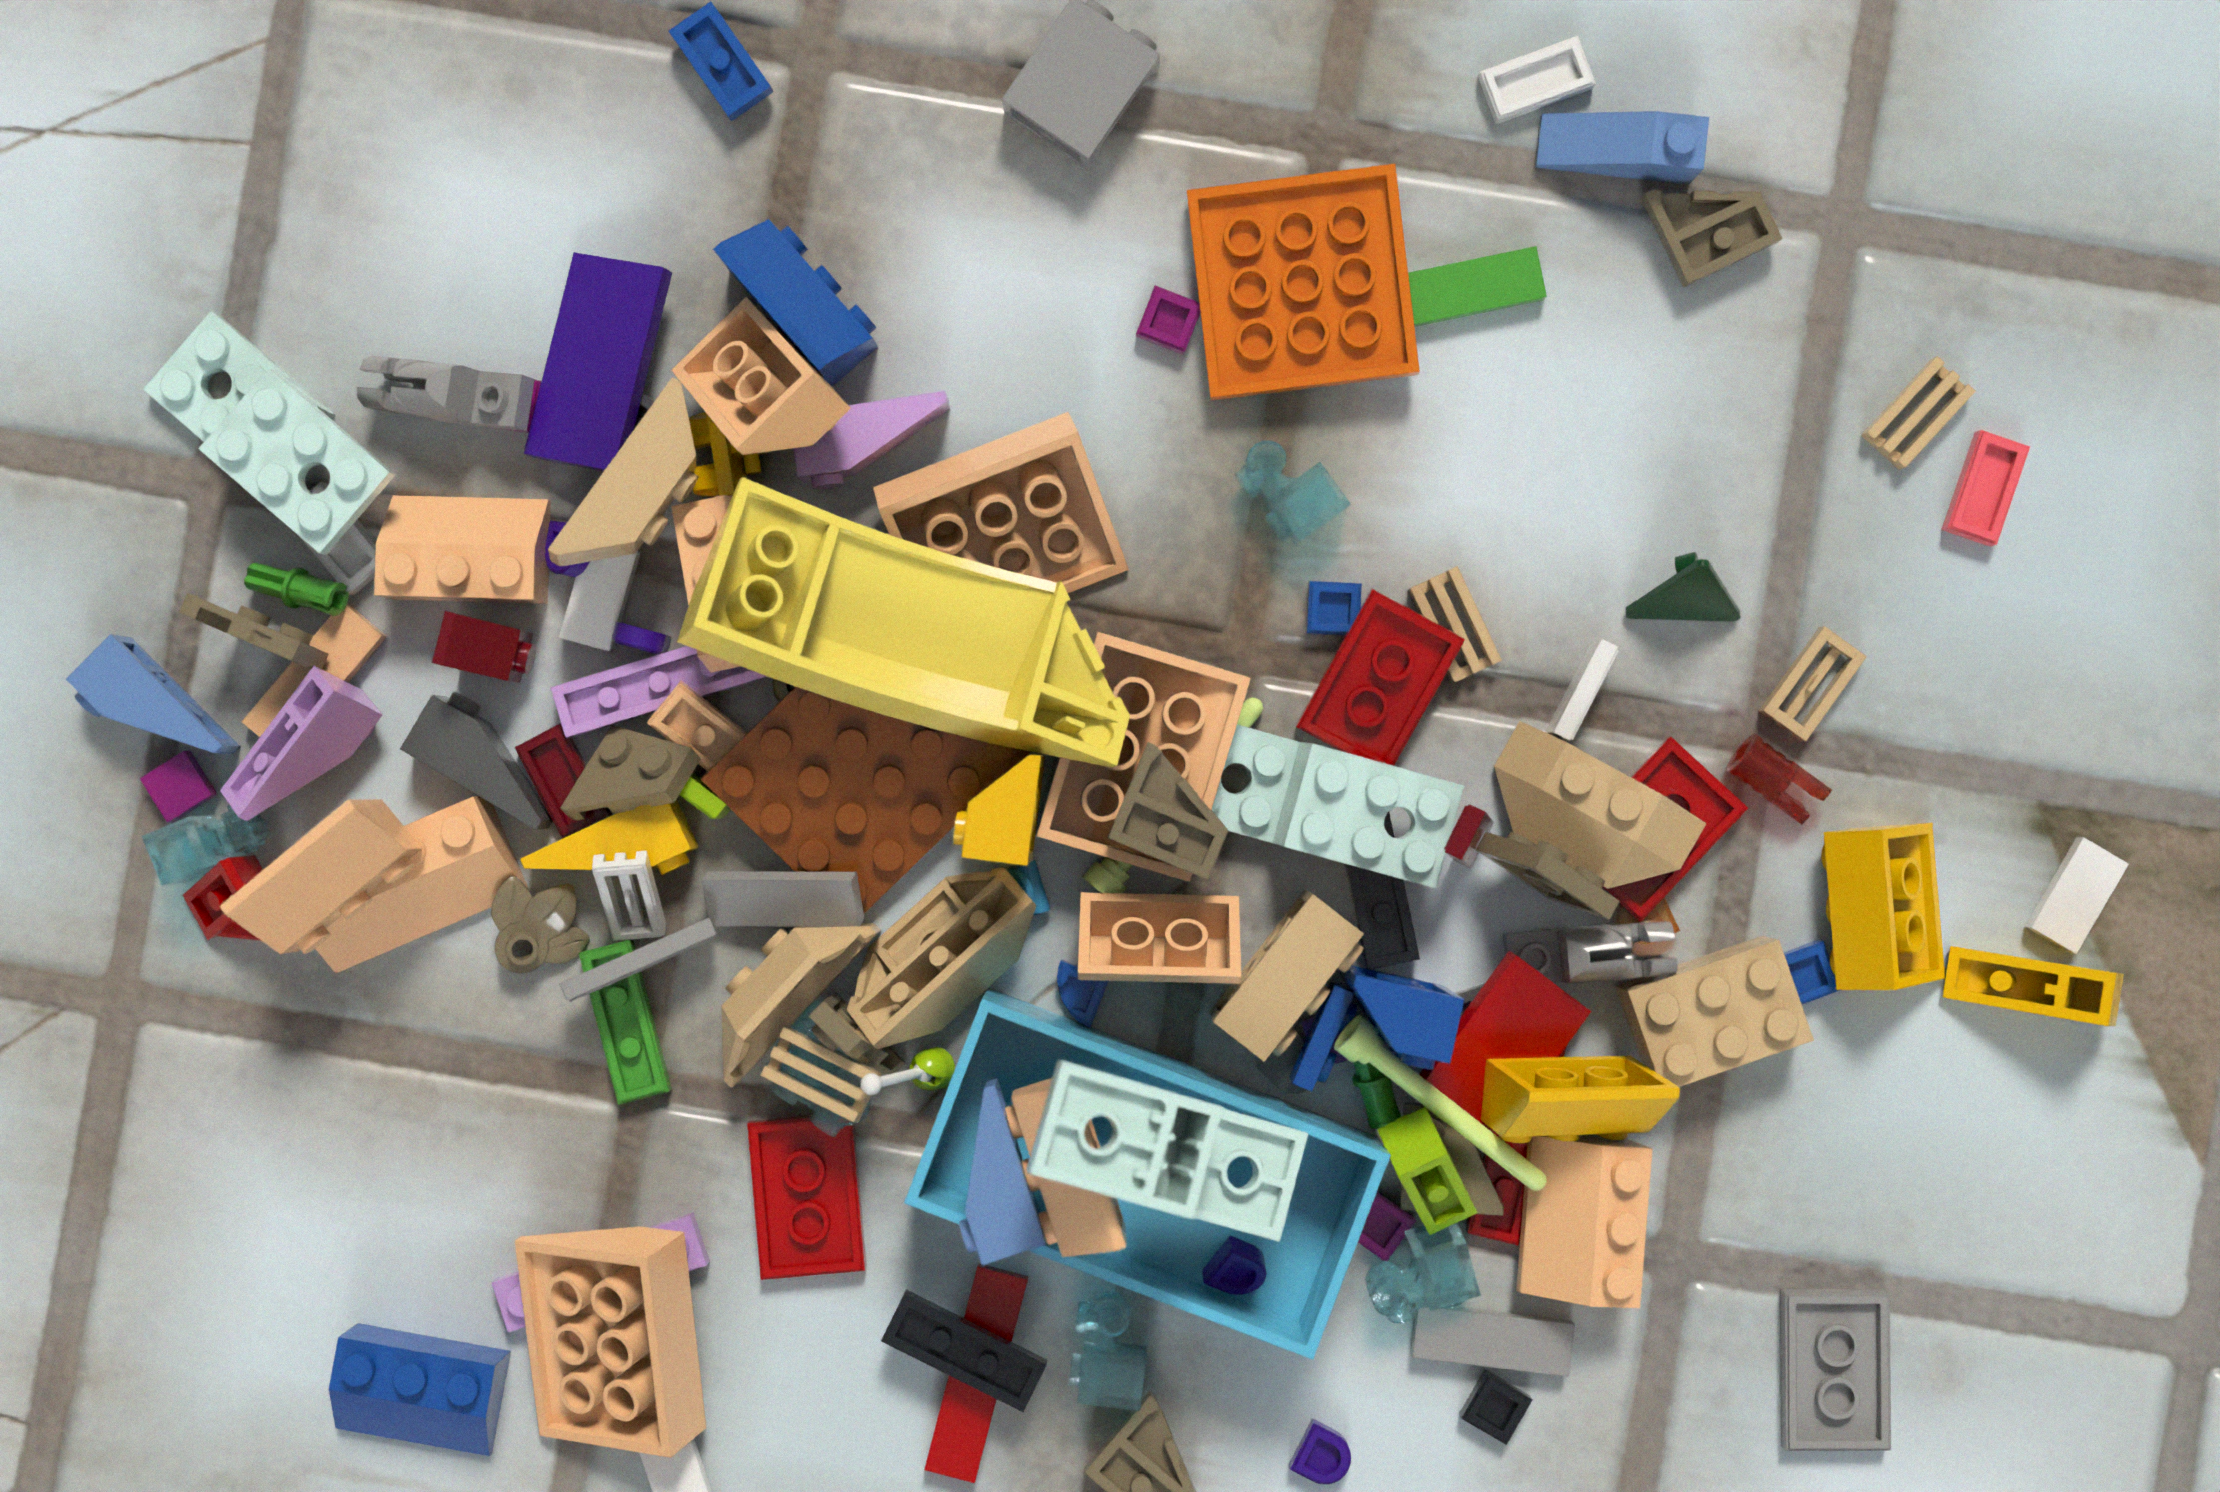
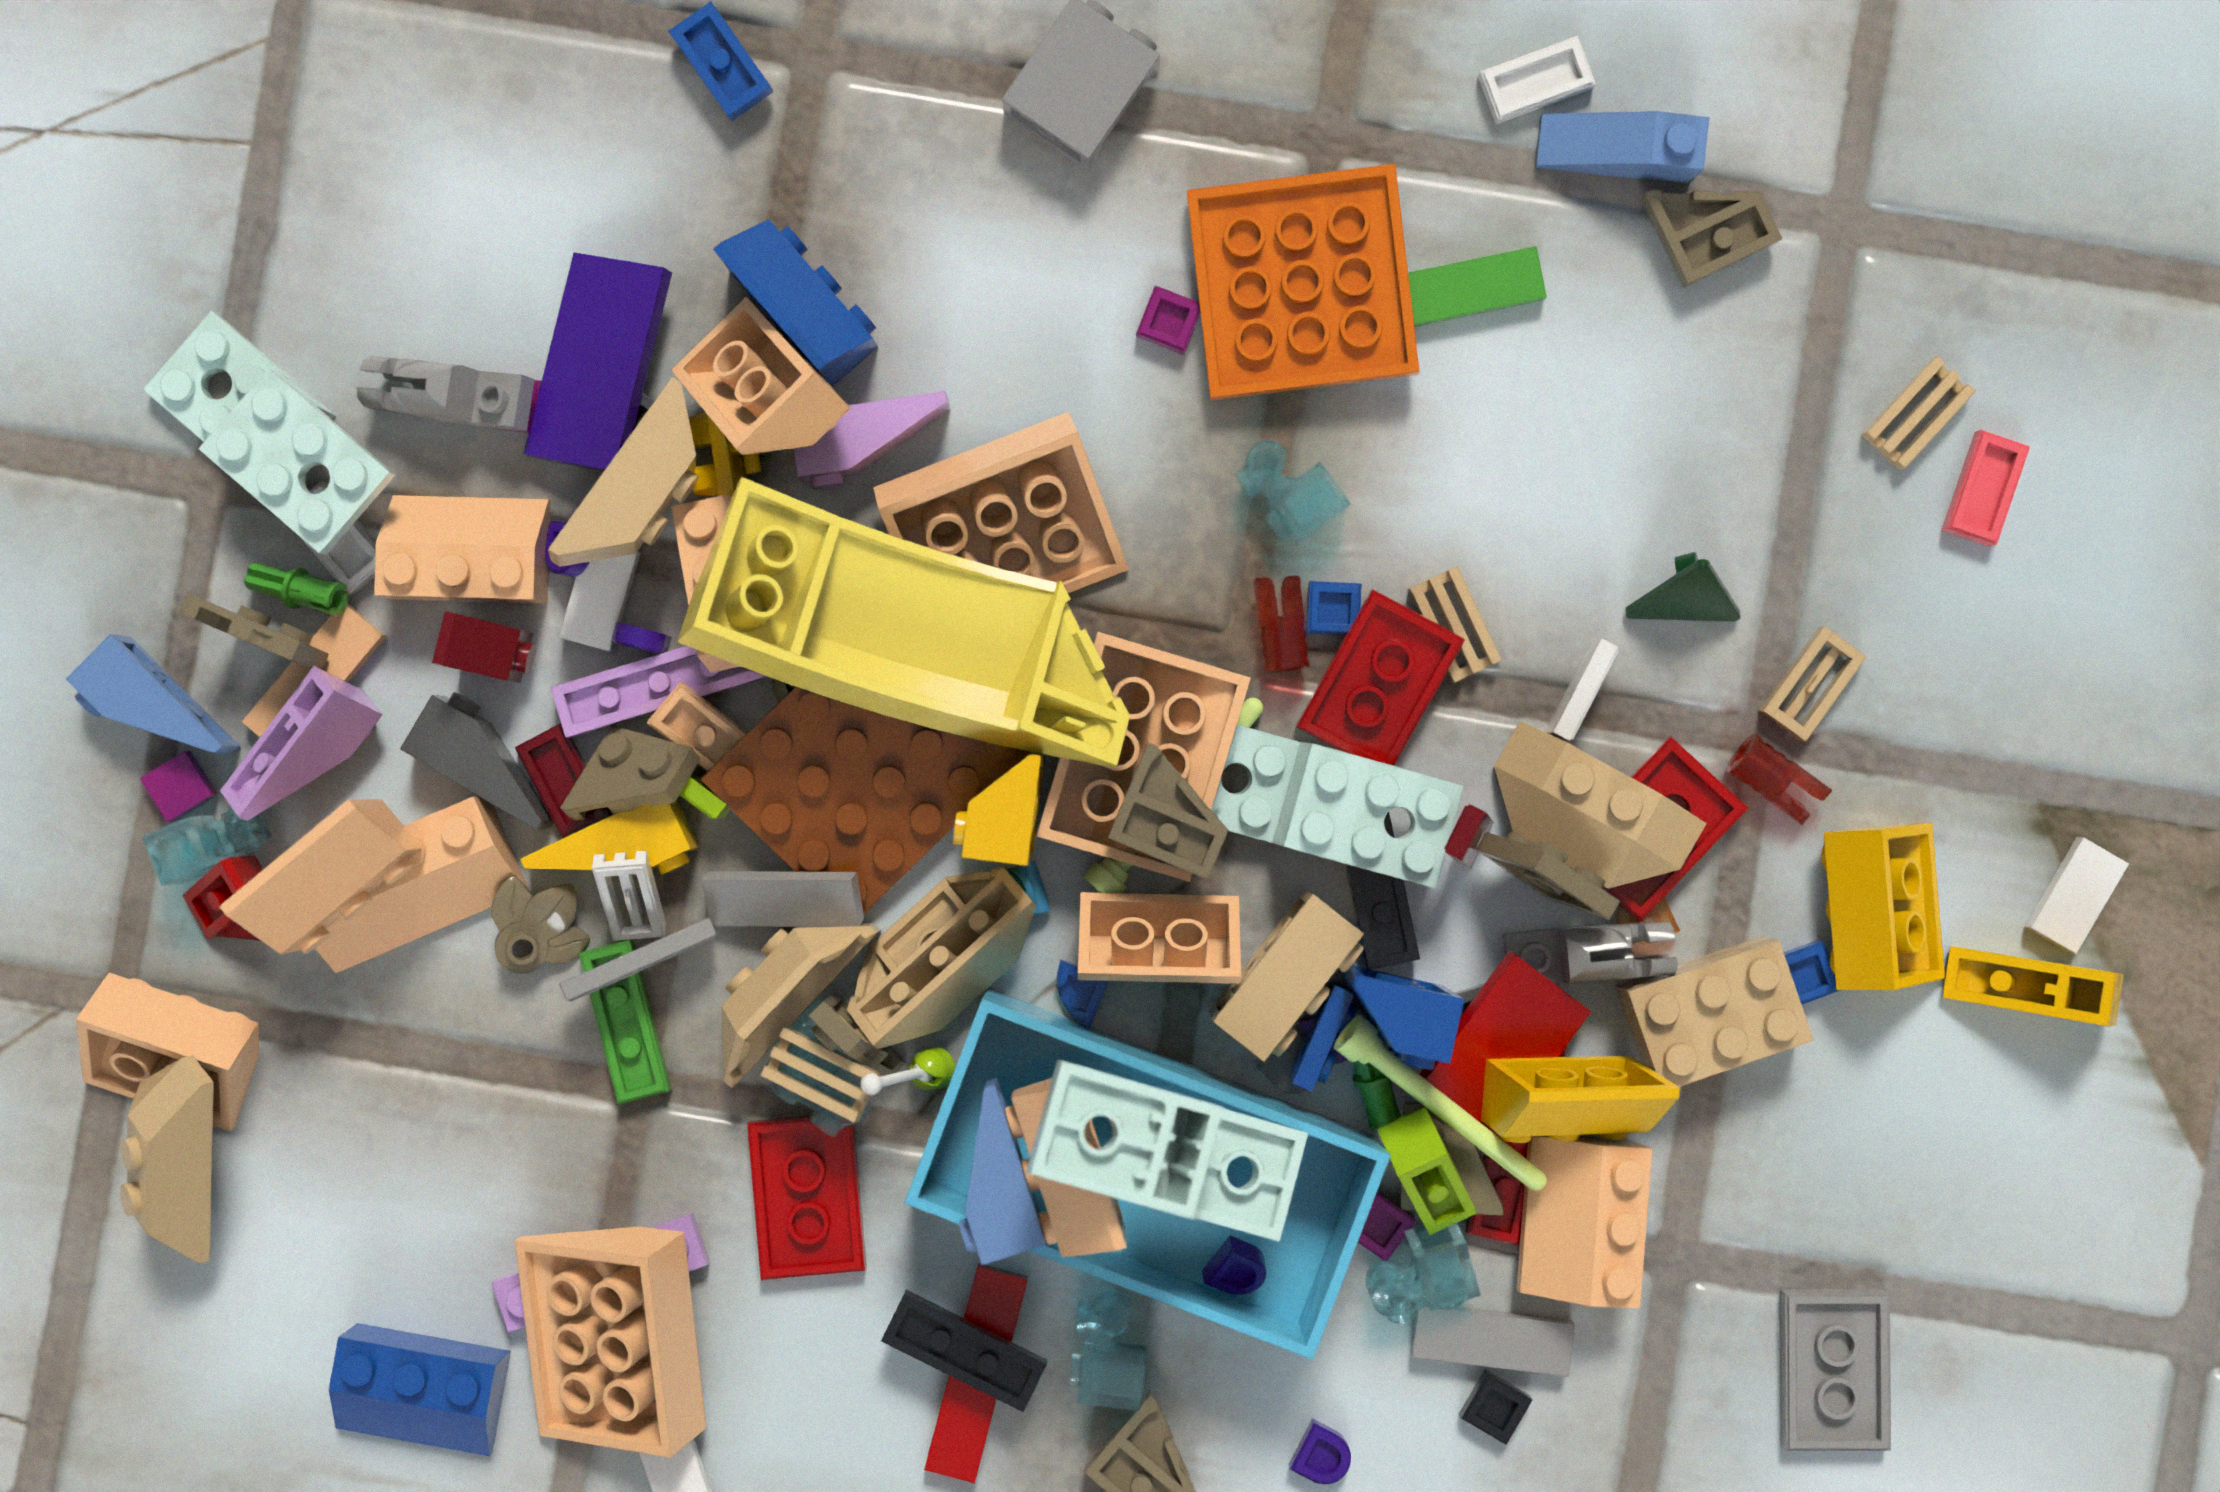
(139, 1030): none -> light nougat slope
(171, 1158): none -> tan wedge
(1281, 636): none -> clear red hinge

